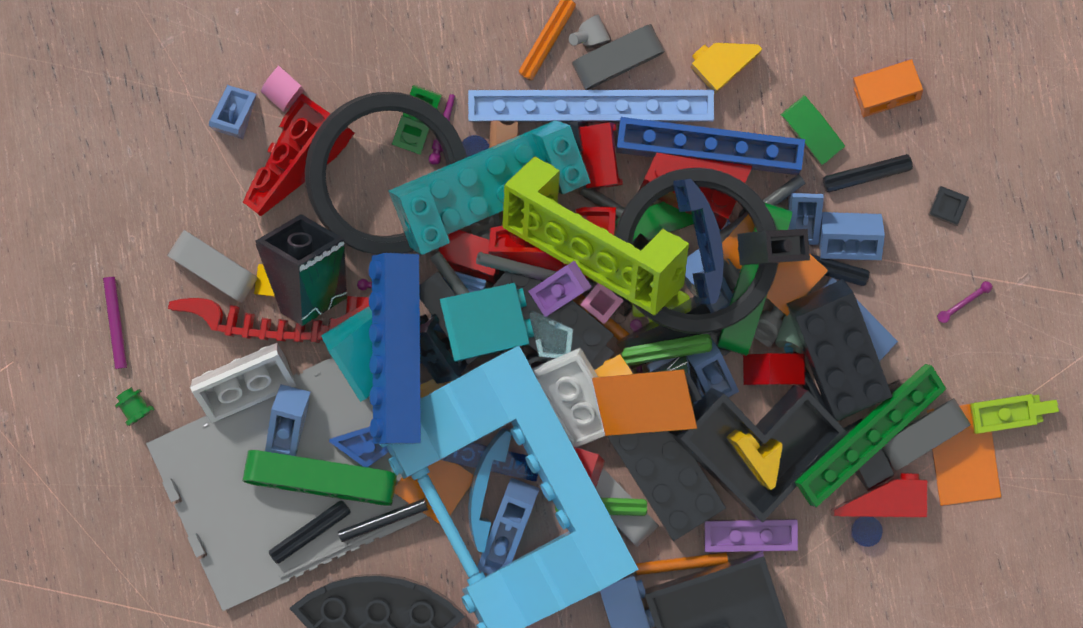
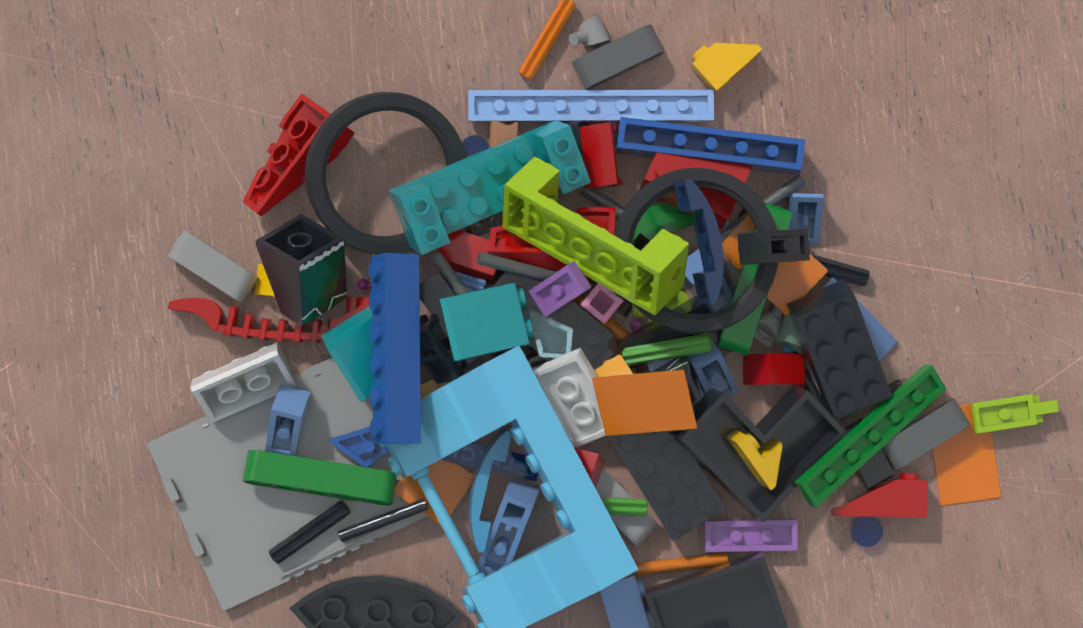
(115, 322): magenta bar -> none
(133, 406): green brick -> none
(233, 112): medium blue slope -> none
(281, 89): bright pink brick -> none
(411, 132): green slope -> none
(435, 157): magenta piece -> none
(810, 125): green slope -> none
(851, 236): medium blue brick -> none
(868, 173): black axle -> none
(887, 88): orange hinge -> none
(944, 316): magenta hinge -> none
(948, 206): black tile -> none

